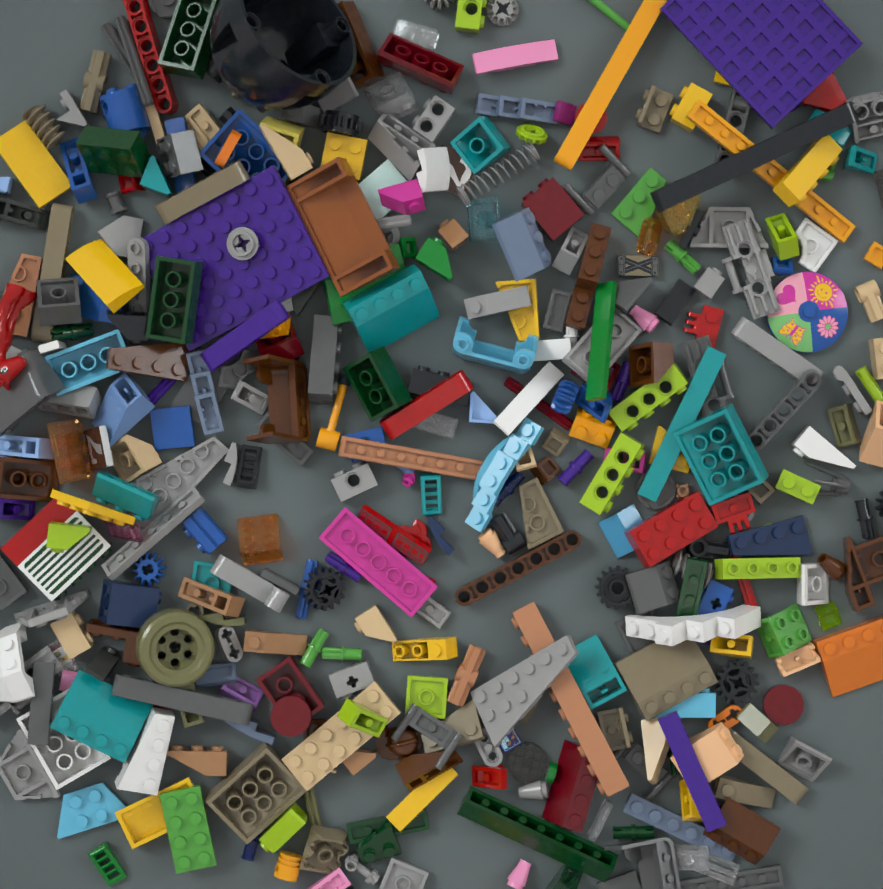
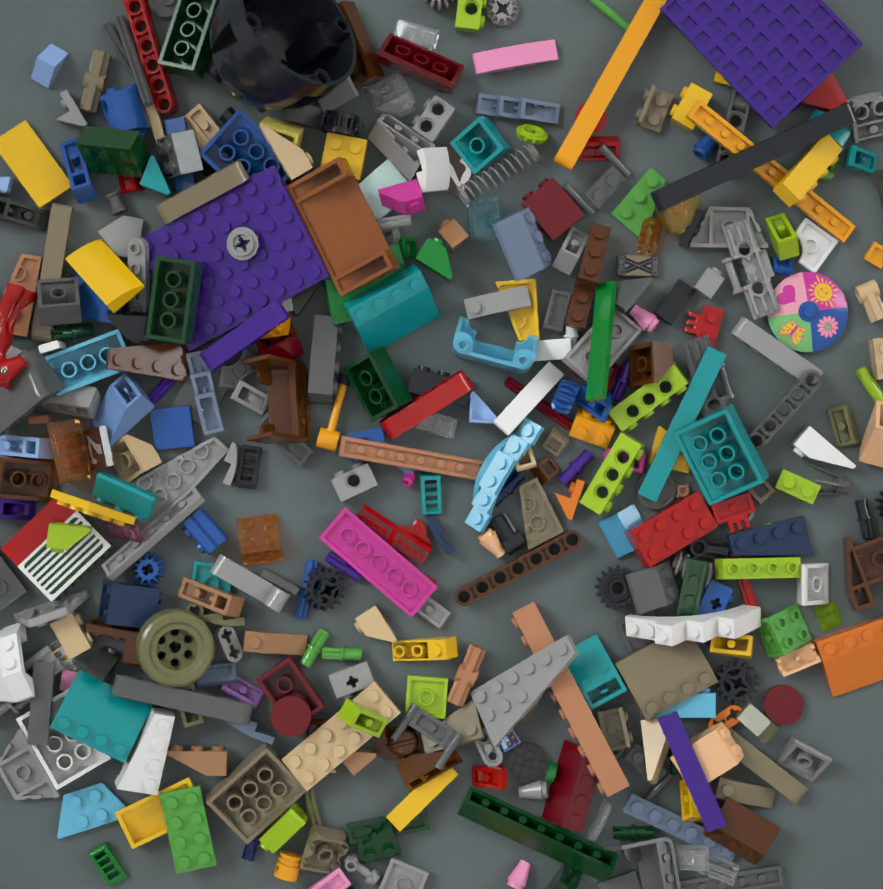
(43, 419): none -> dark orange tile
(44, 126): dark tan piece -> none
(48, 65): none -> light blue slope
(228, 148): orange beam -> none
(564, 113): magenta tile -> none
(569, 504): none -> orange slope
(682, 256): bright green axle -> none
(704, 147): none -> blue cone
(834, 568): reddish brown cone -> none
(851, 389): light grey hinge -> none

